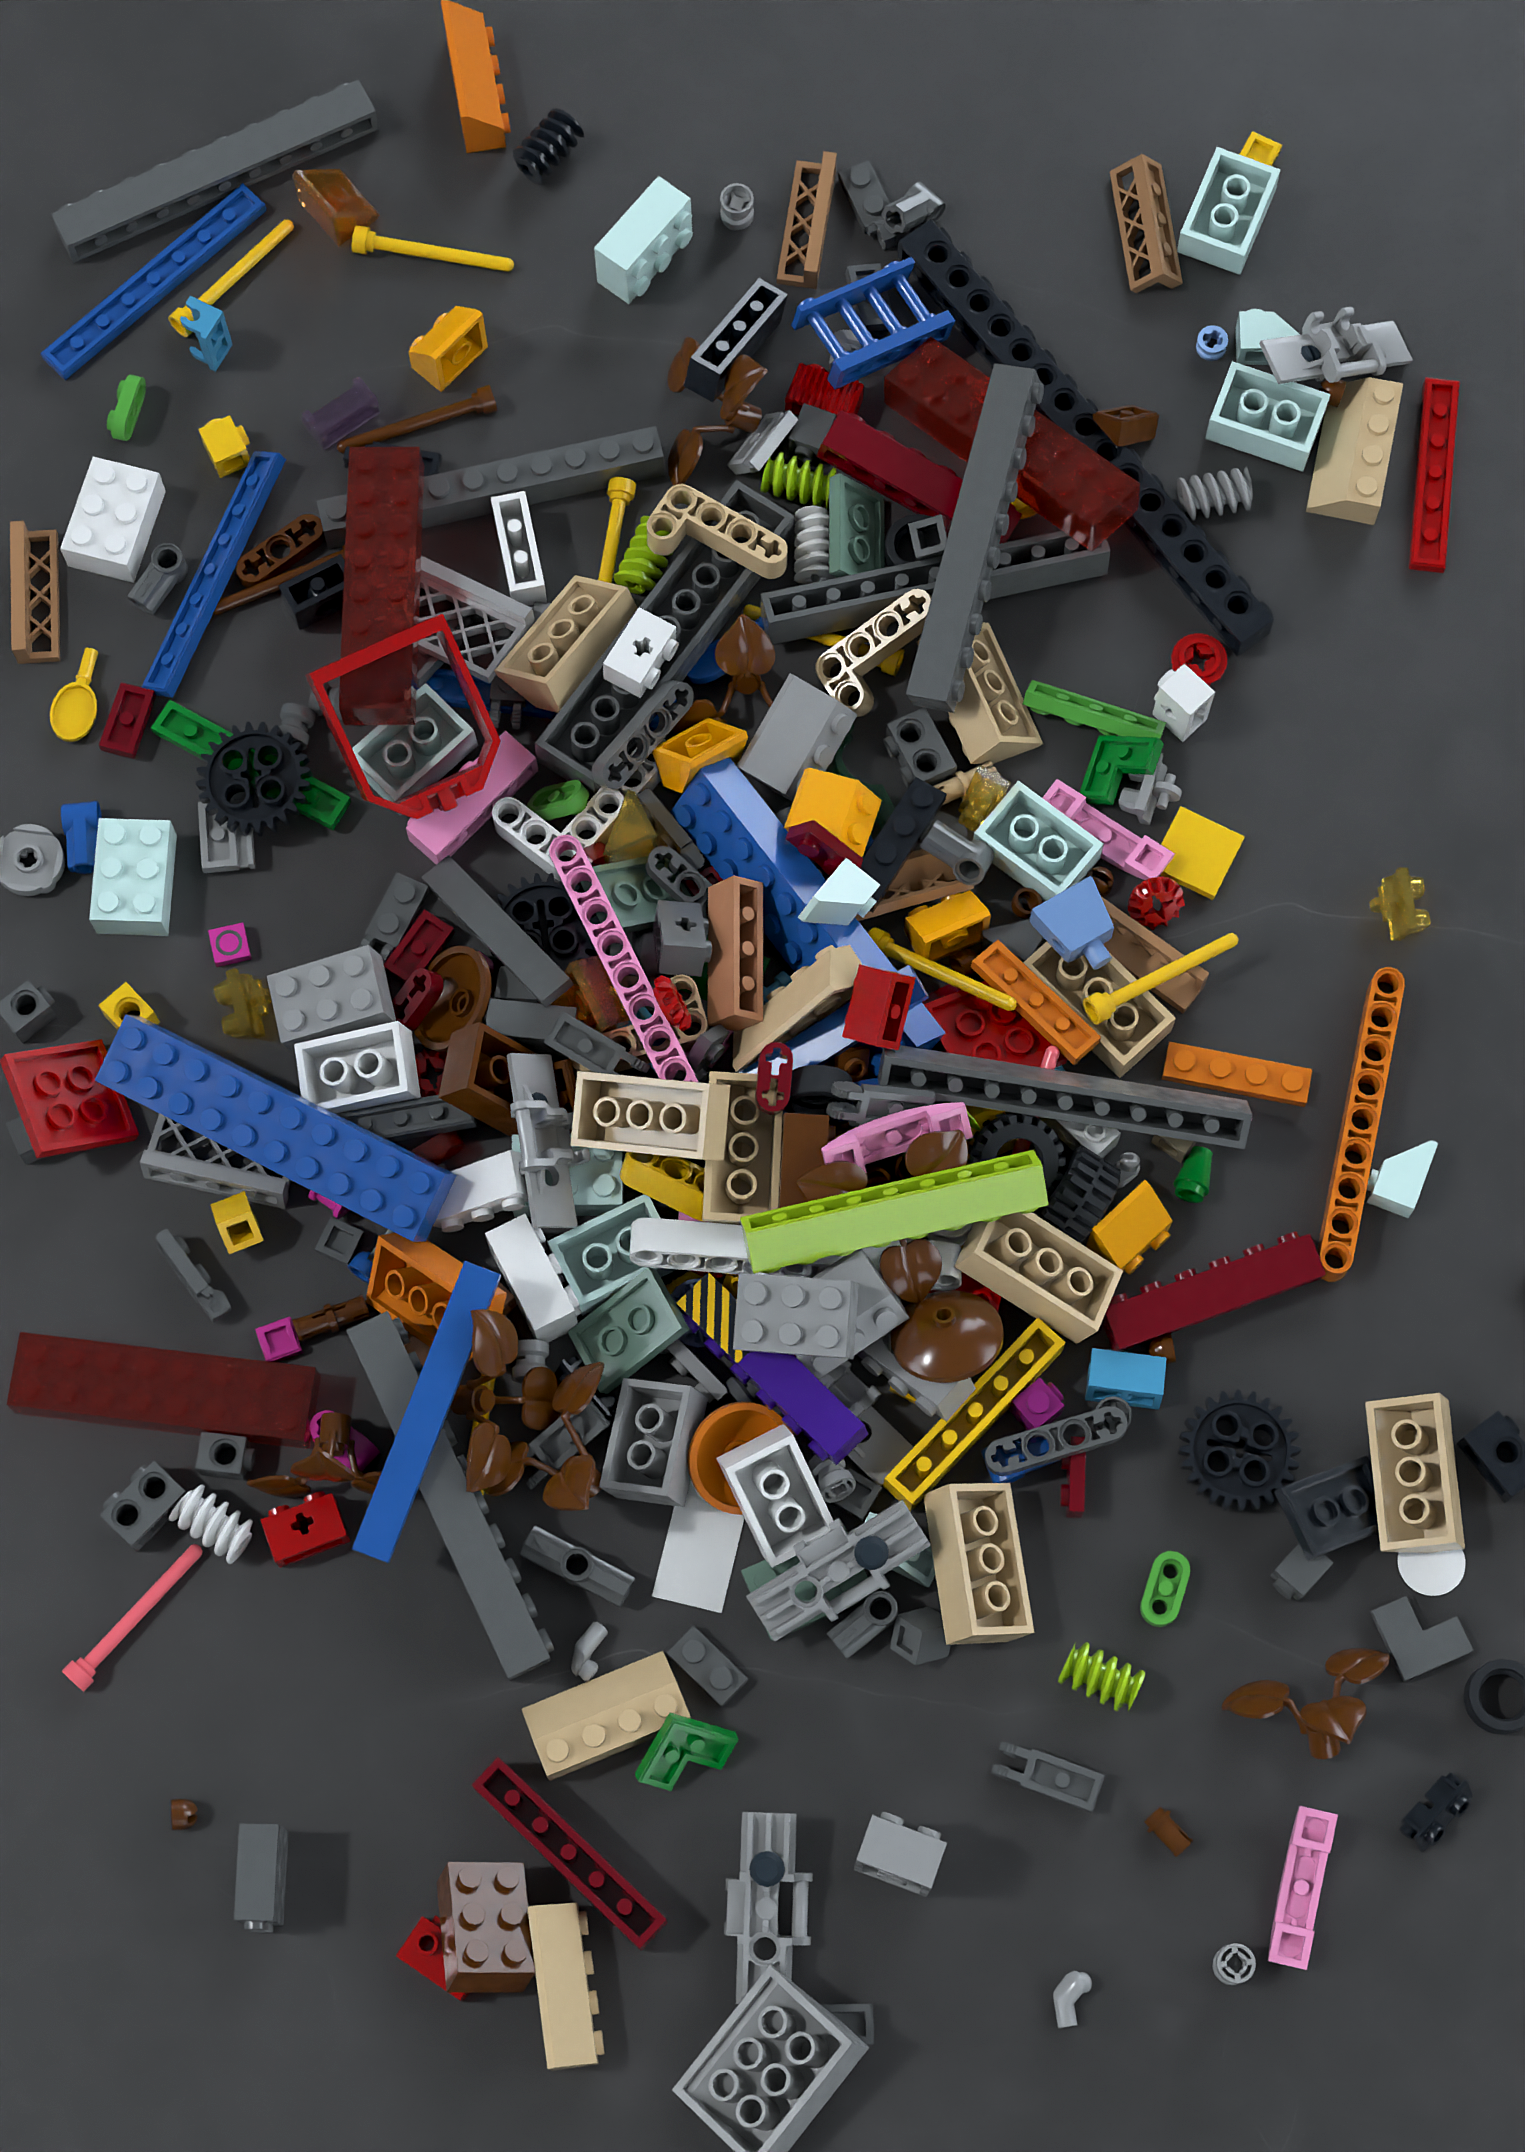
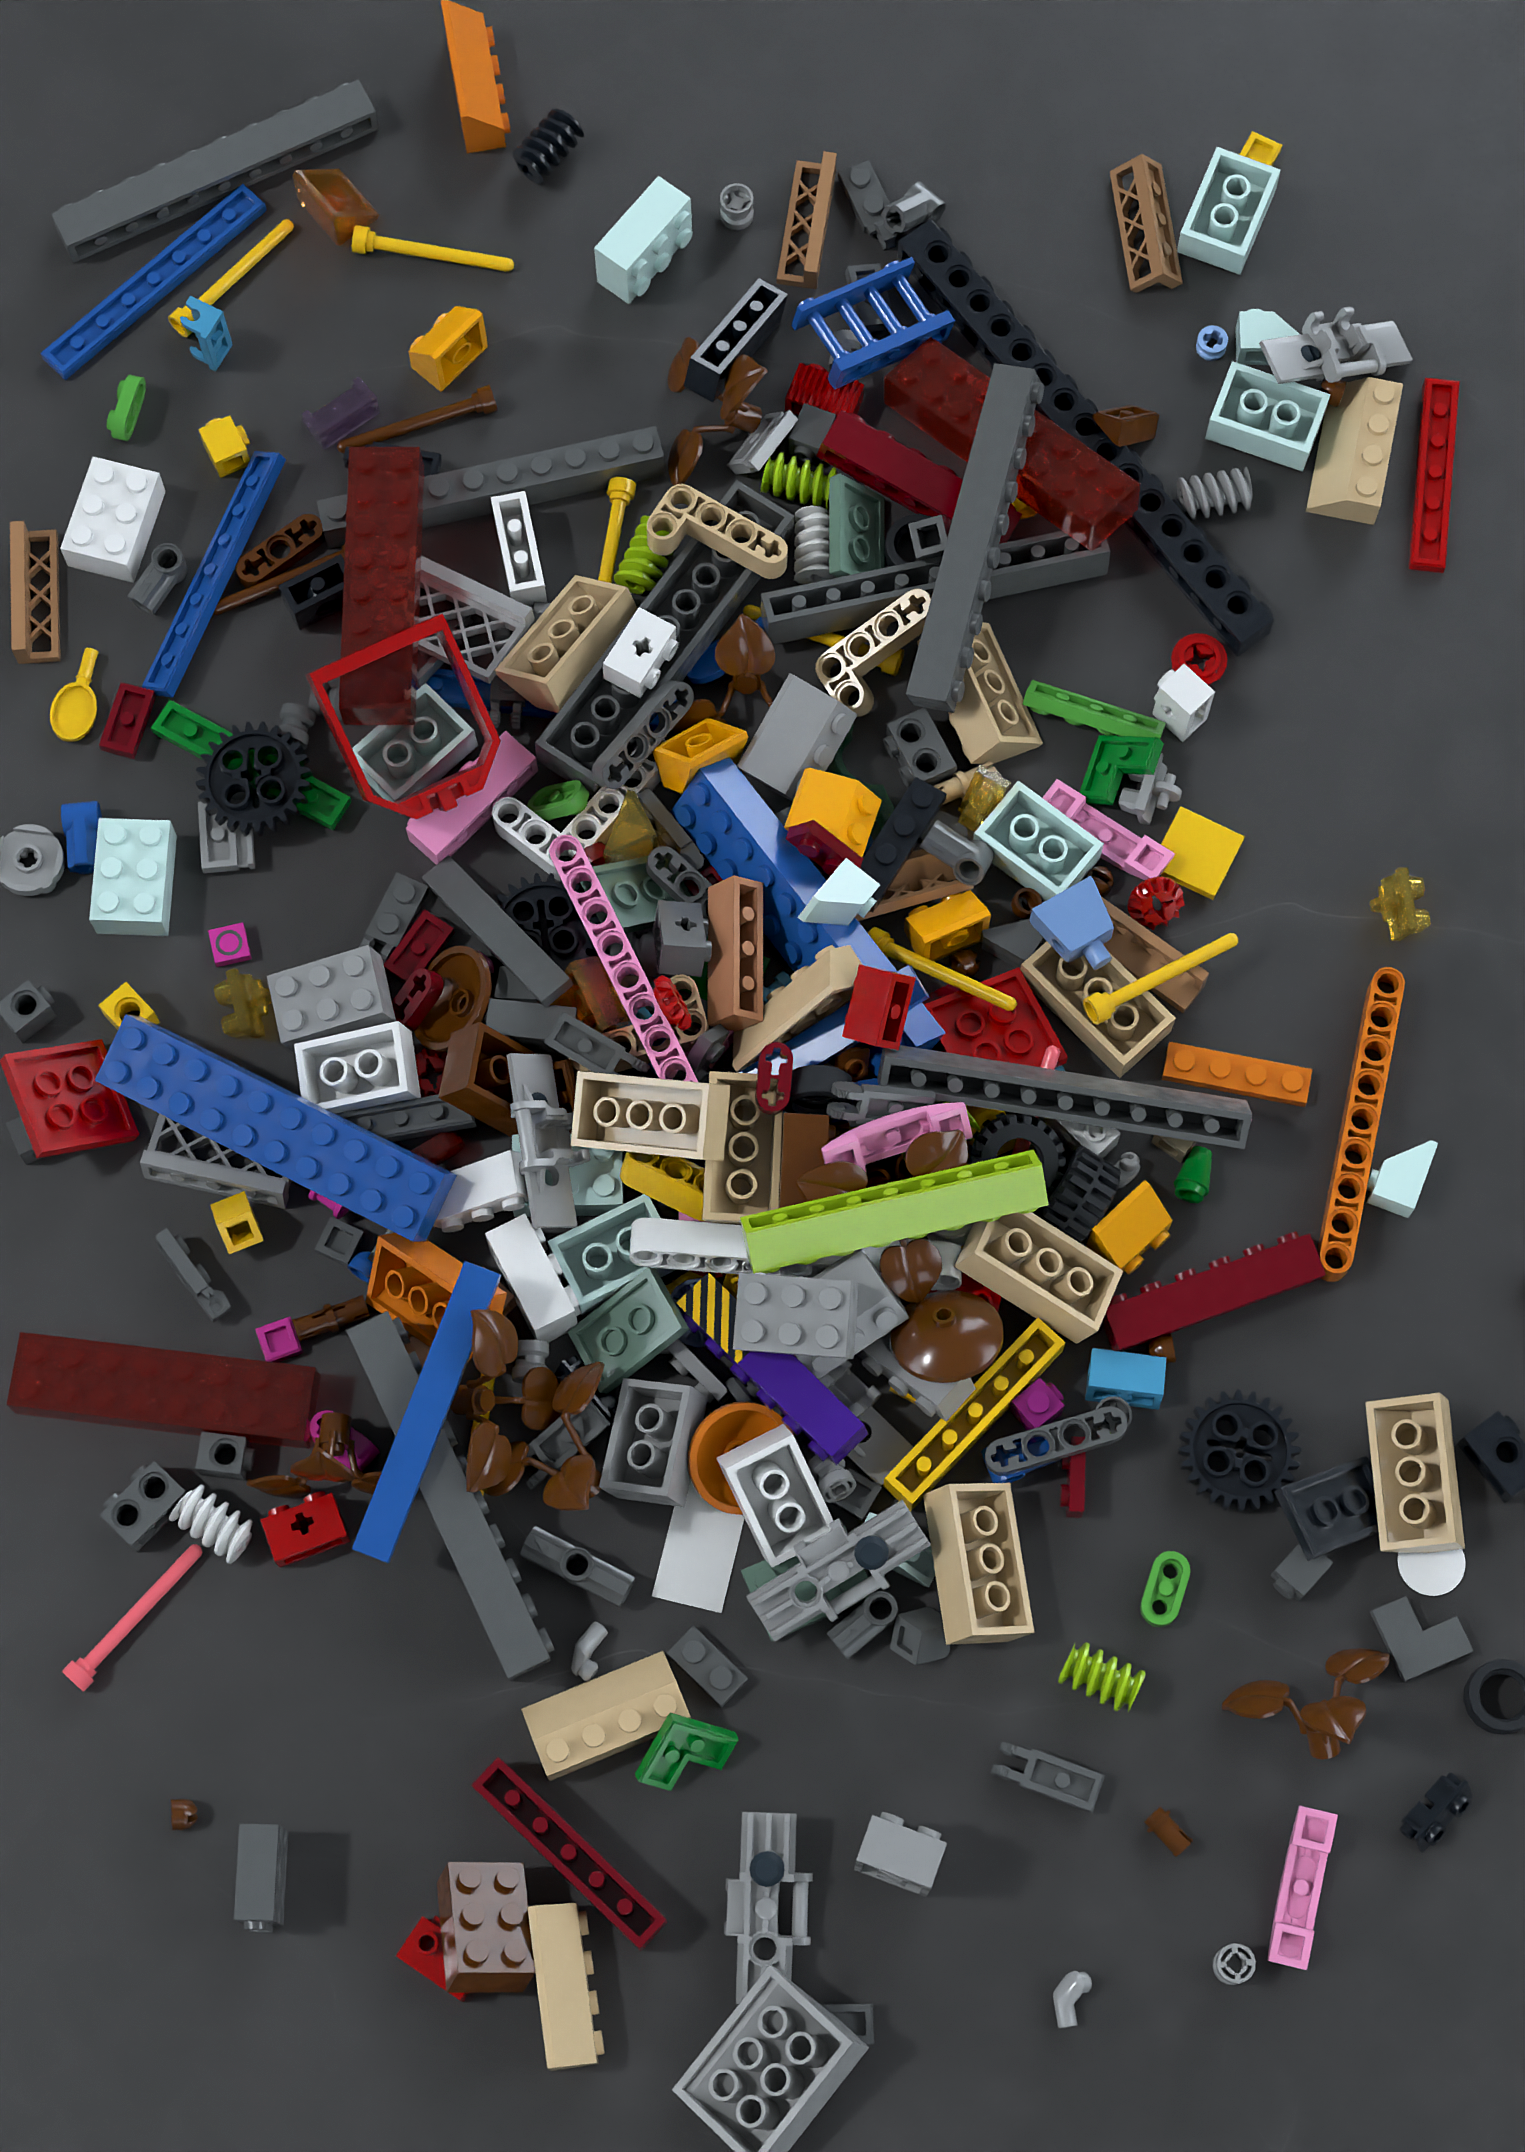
(1036, 1002): orange plate -> none

